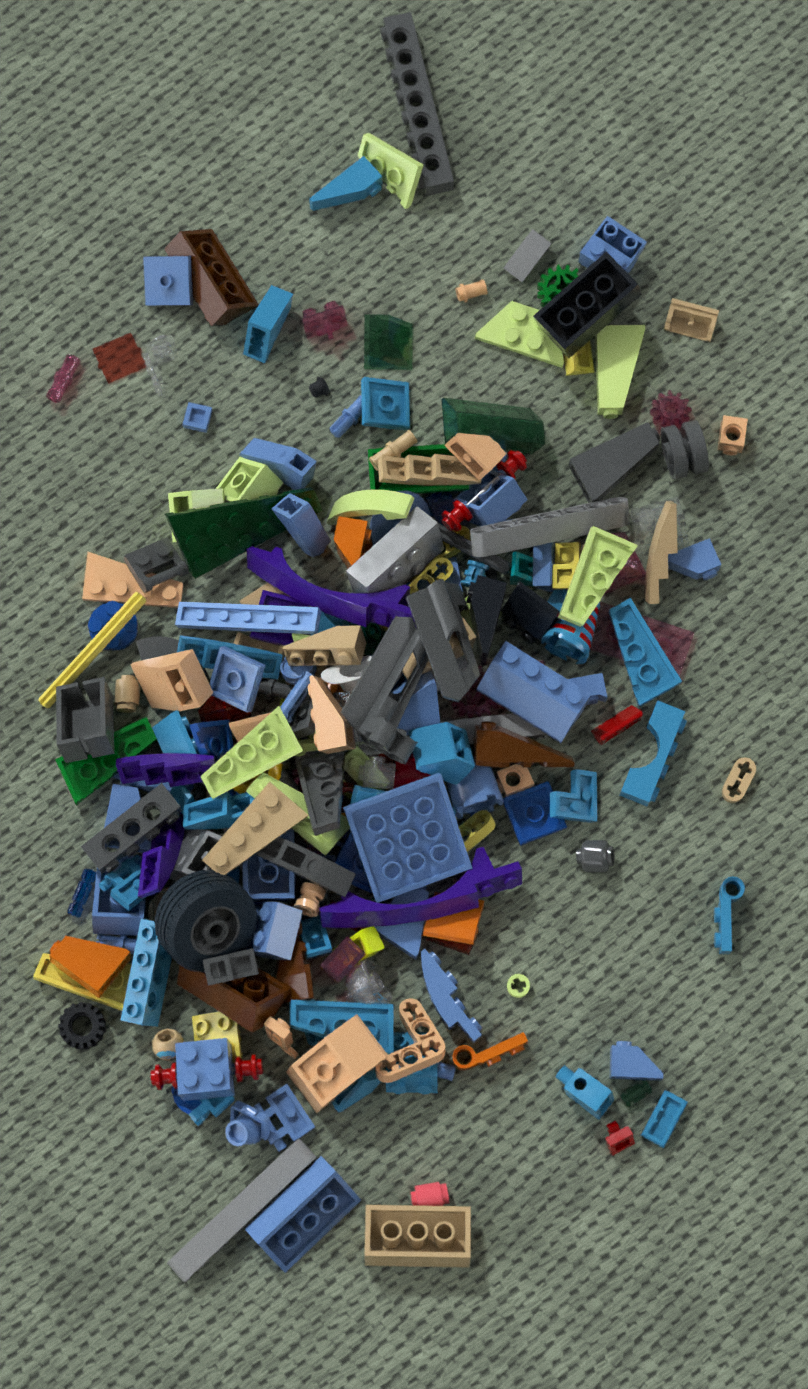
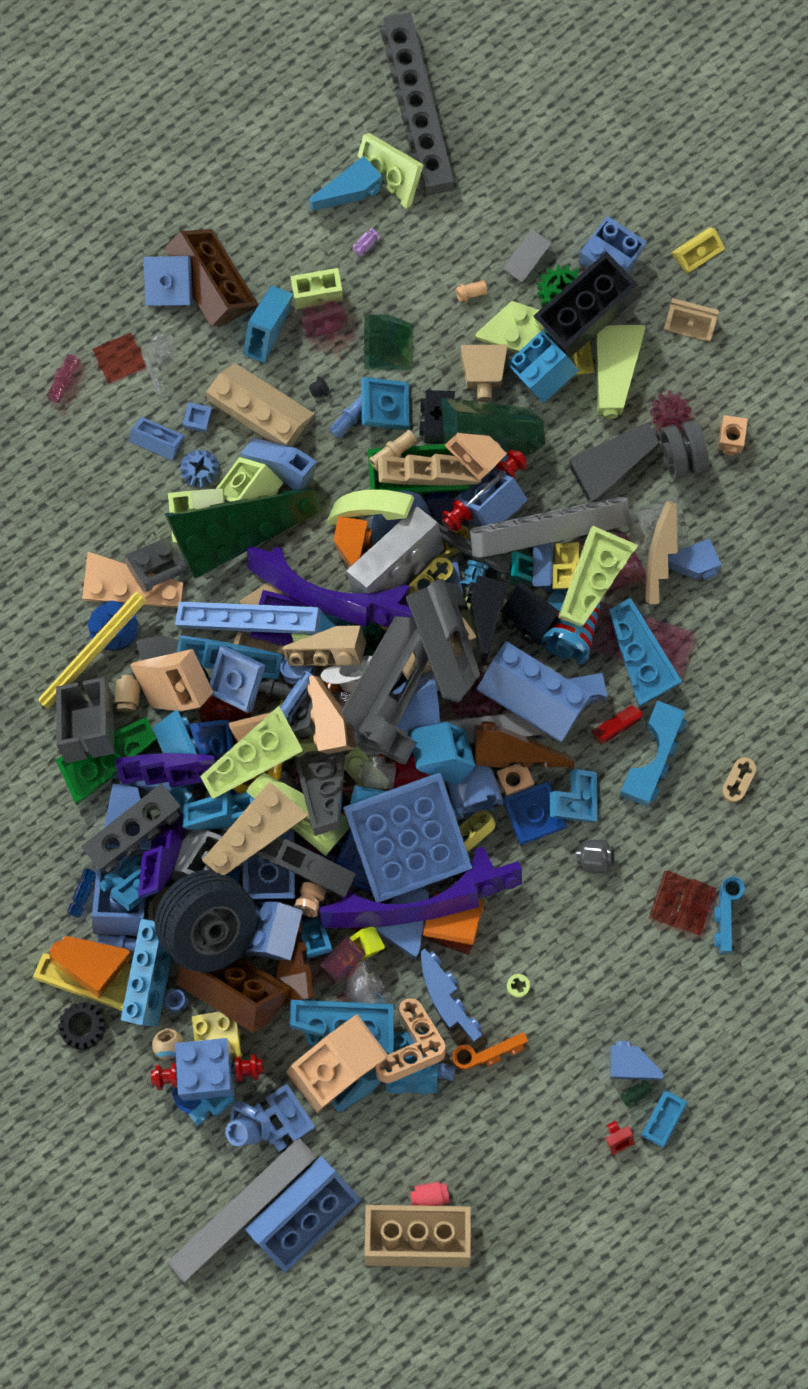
(156, 438): none -> medium blue slope
(174, 993): none -> medium blue plate
(205, 477): none -> medium blue gear
(230, 966): dark grey slope -> none
(258, 405): none -> tan slope
(279, 1033): light nougat hinge -> none
(302, 524): medium blue slope -> none
(316, 288): none -> yellowish green brick
(366, 242): none -> lavender piece
(433, 429): none -> black brick
(483, 368): none -> tan torso
(542, 366): none -> dark azure slope
(593, 1098): dark azure torso -> none
(692, 908): none -> clear red slope
(698, 250): none -> light yellow slope

